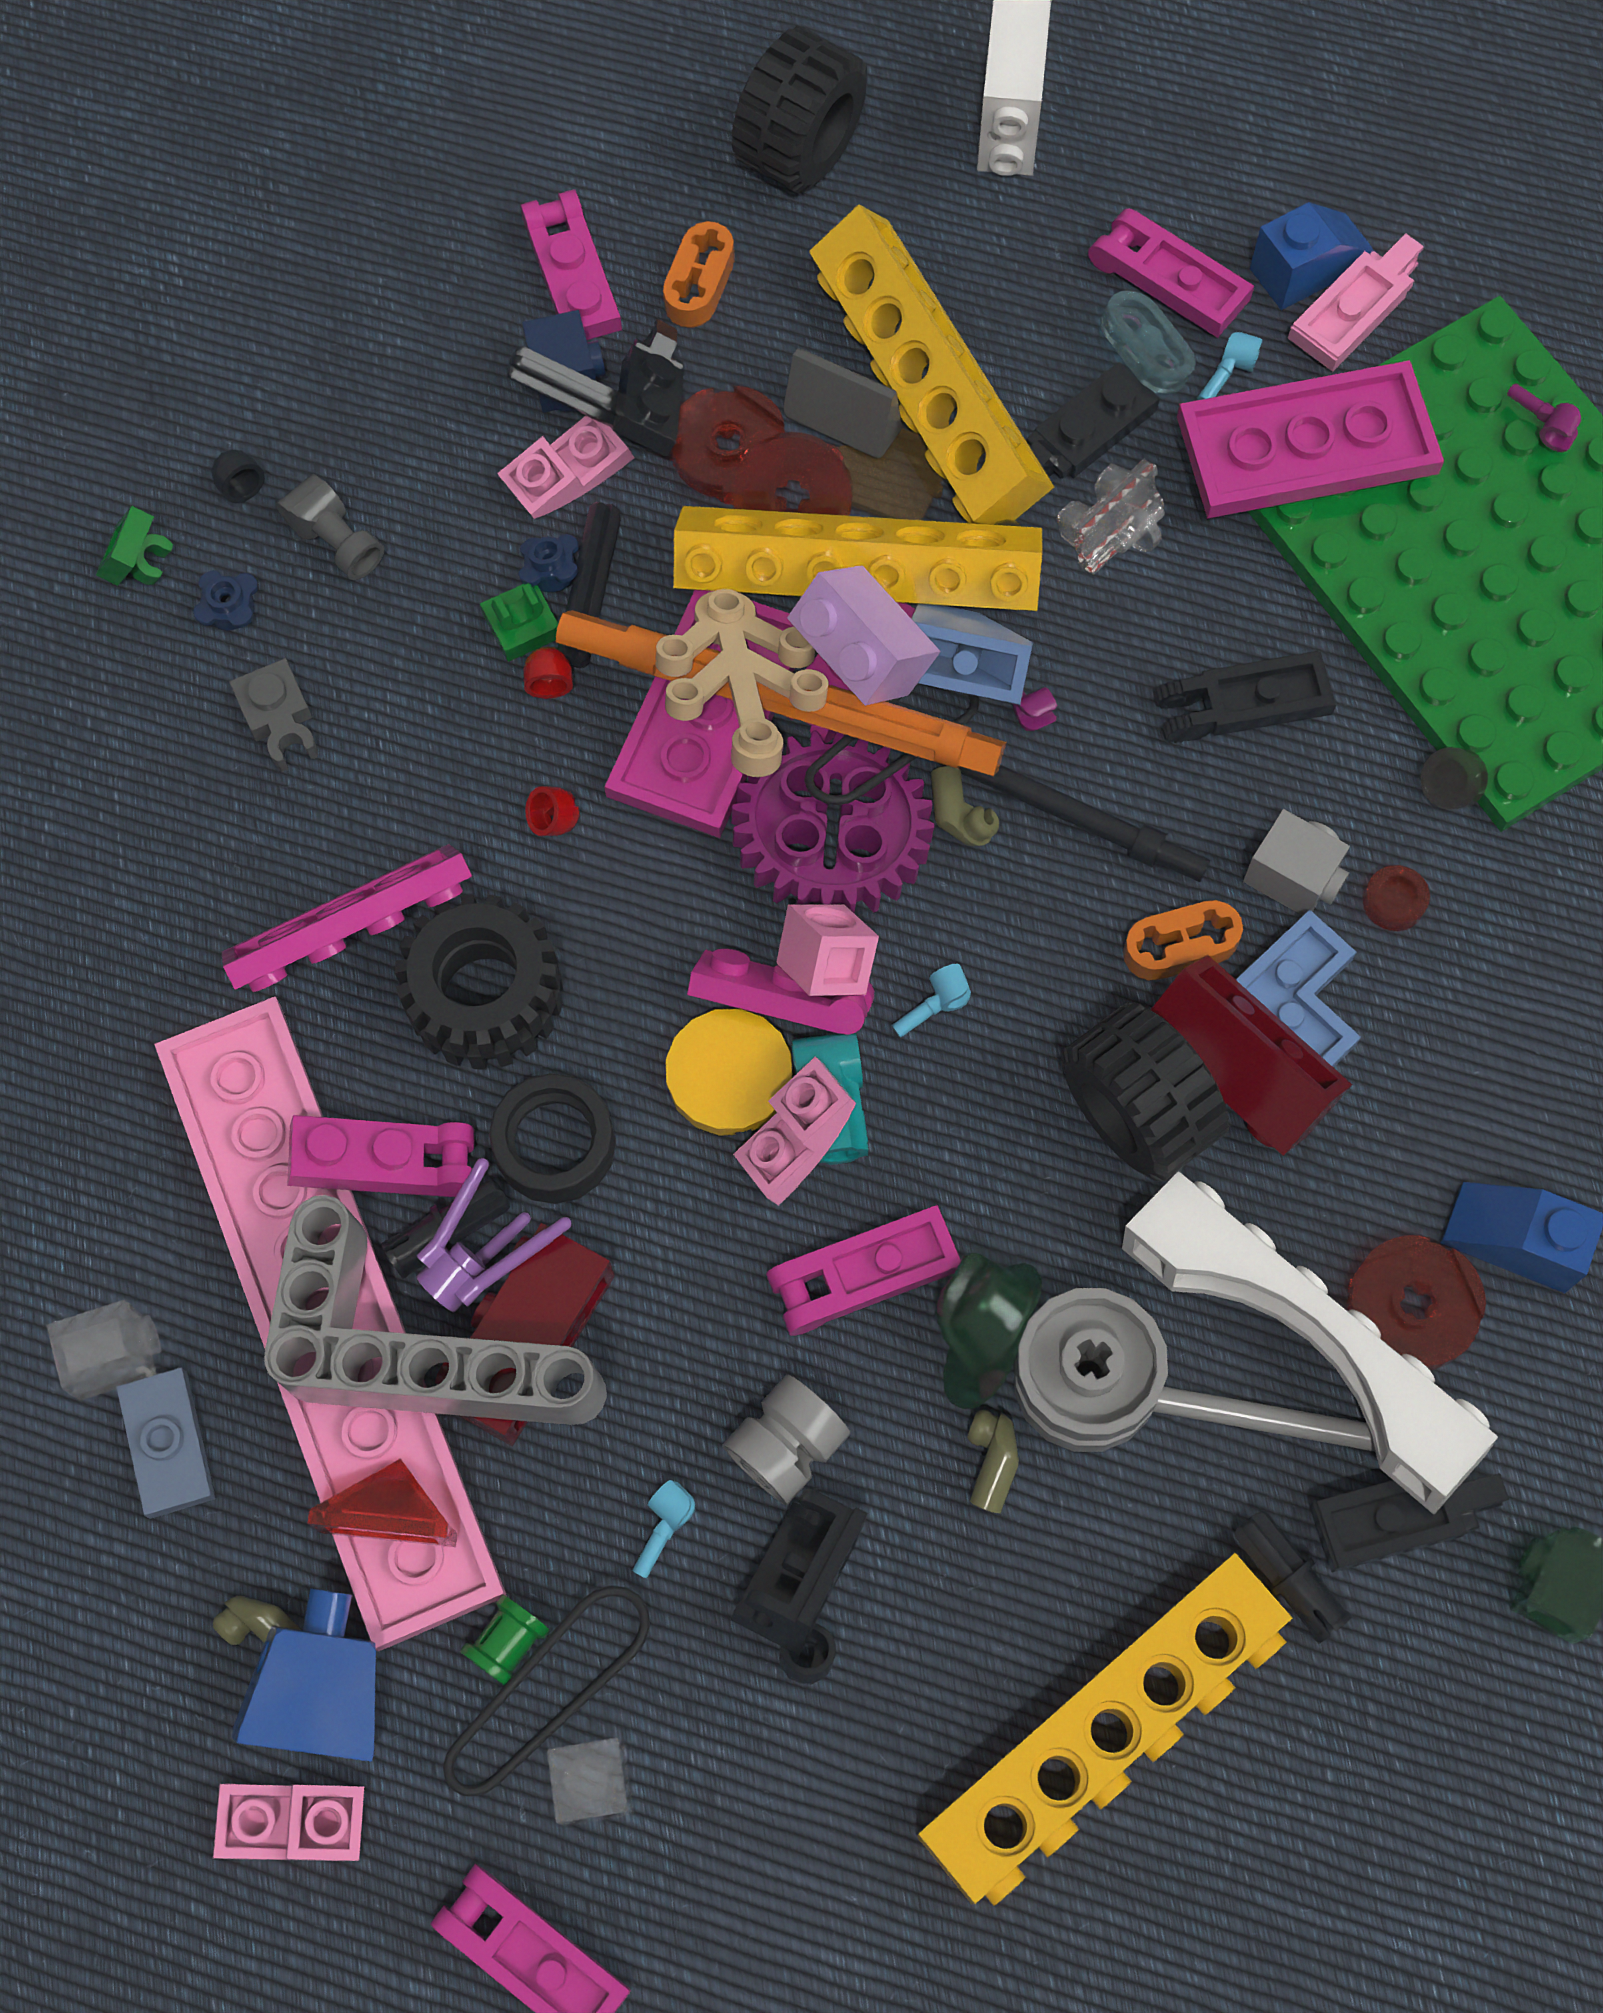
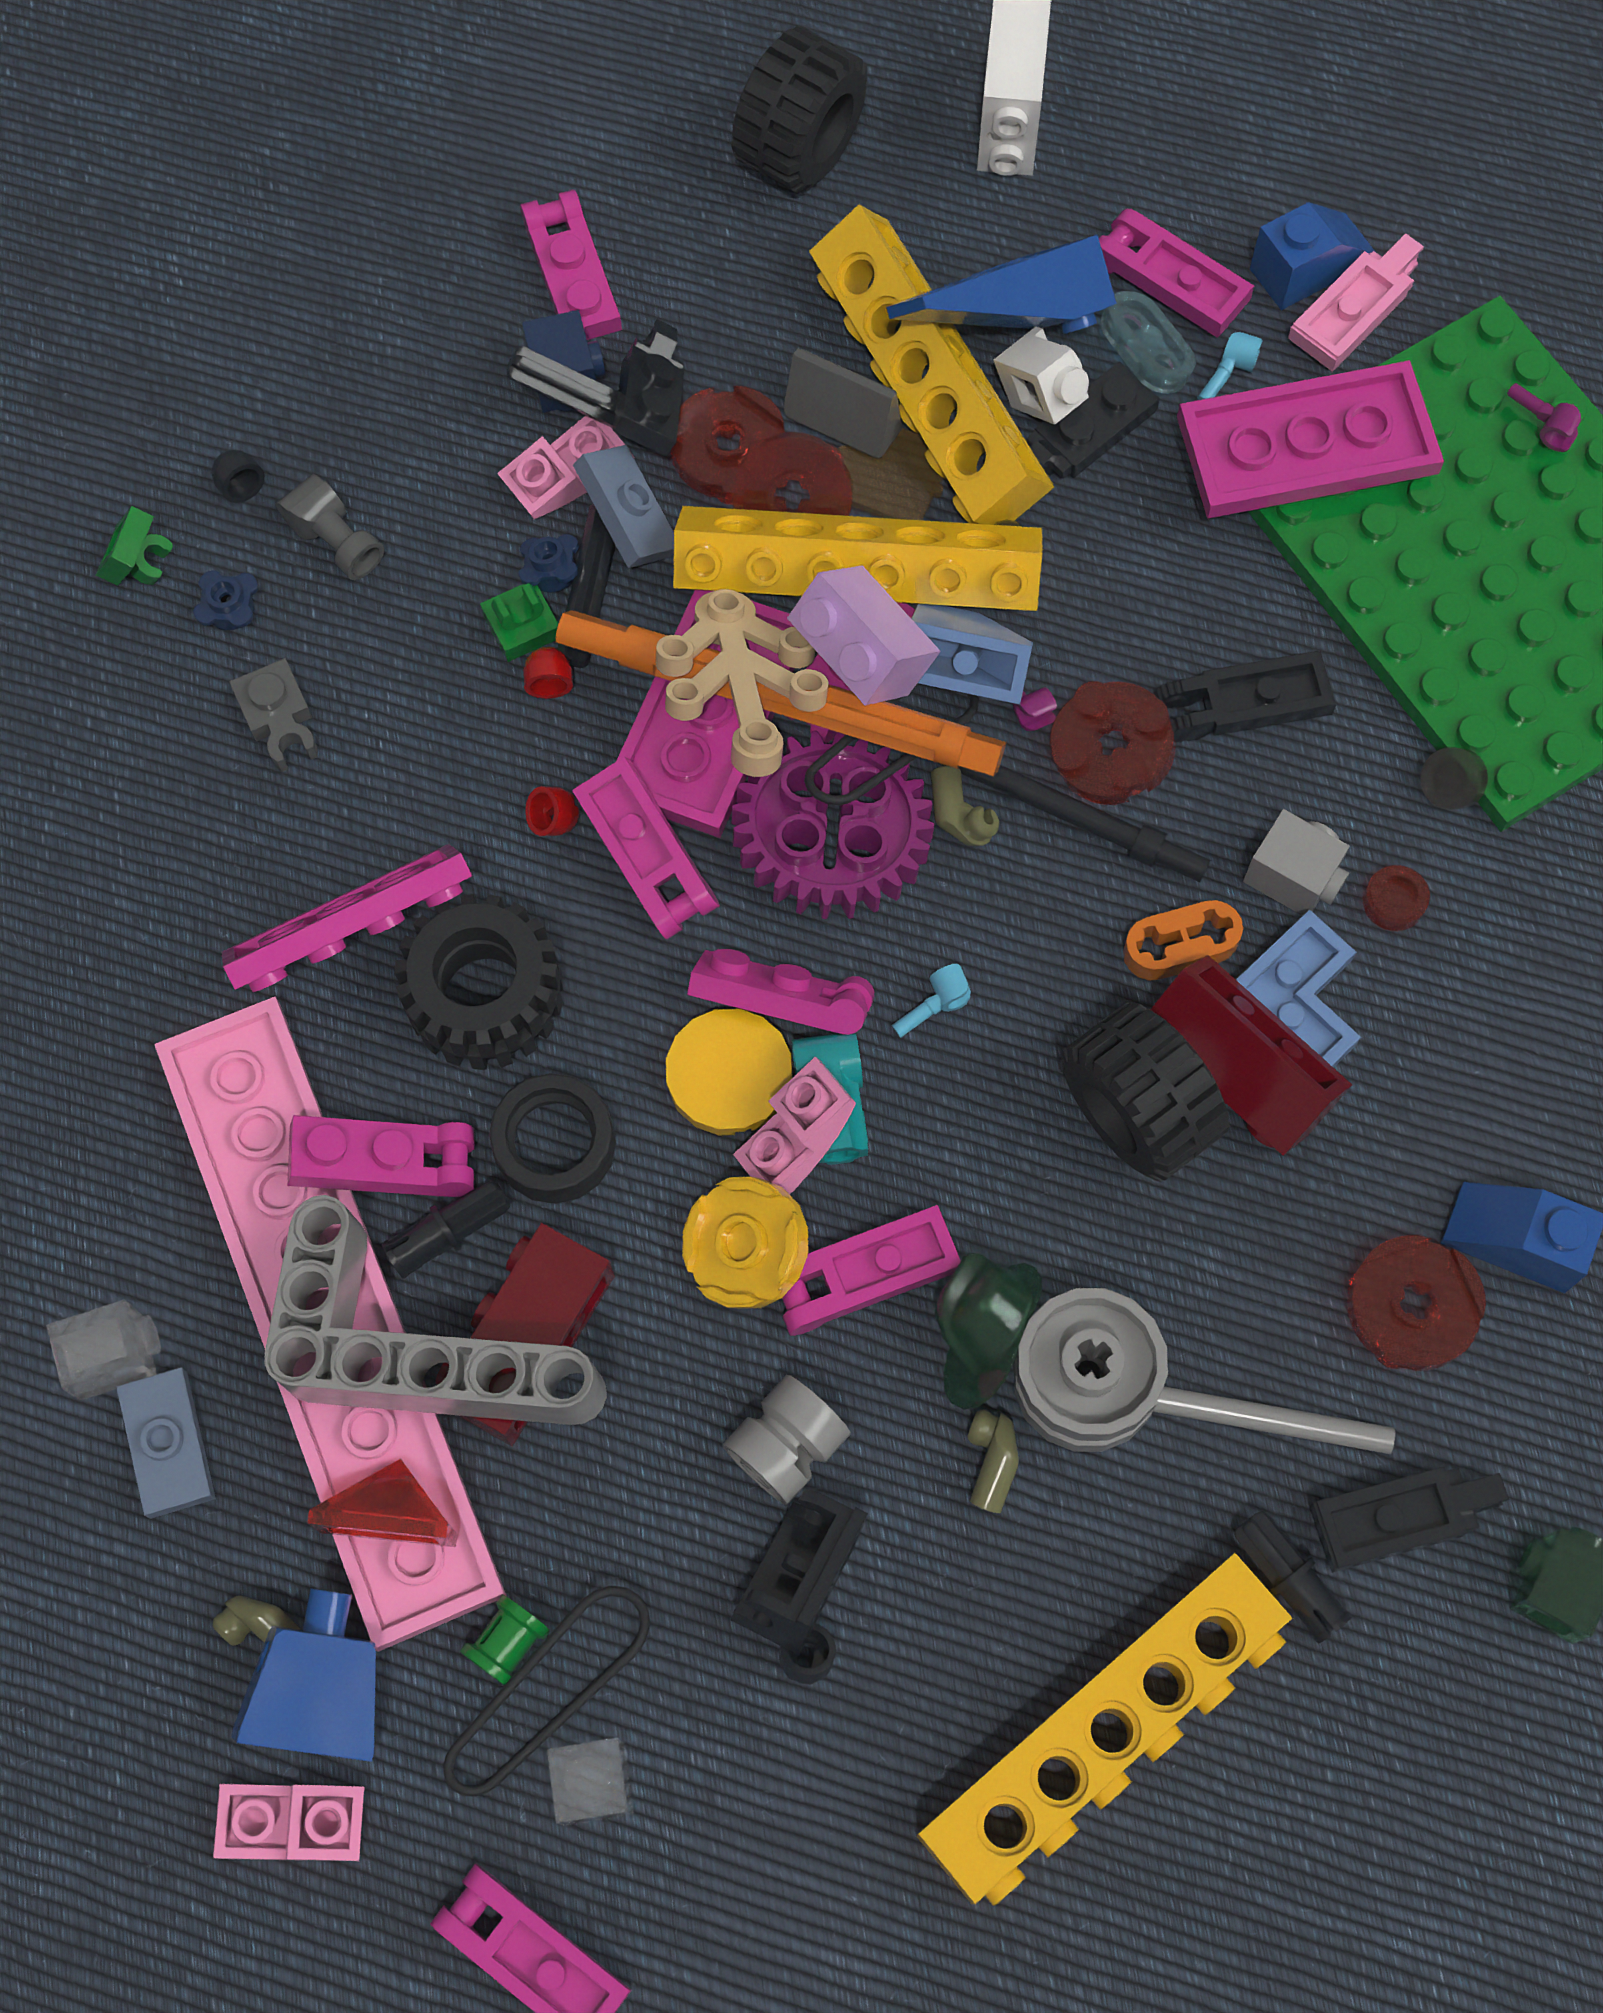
(458, 1274): medium lavender plant -> none
(626, 505): none -> sand blue plate
(644, 845): none -> dark pink plate
(675, 1508): medium azure hand -> none
(688, 271): orange beam -> none
(745, 1243): none -> yellow tile
(827, 950): bright pink brick -> none
(1028, 292): none -> blue wedge
(1053, 377): none -> white brick
(1120, 519): clear hips -> none
(1128, 771): none -> clear red plate
(1416, 1428): white arch -> none

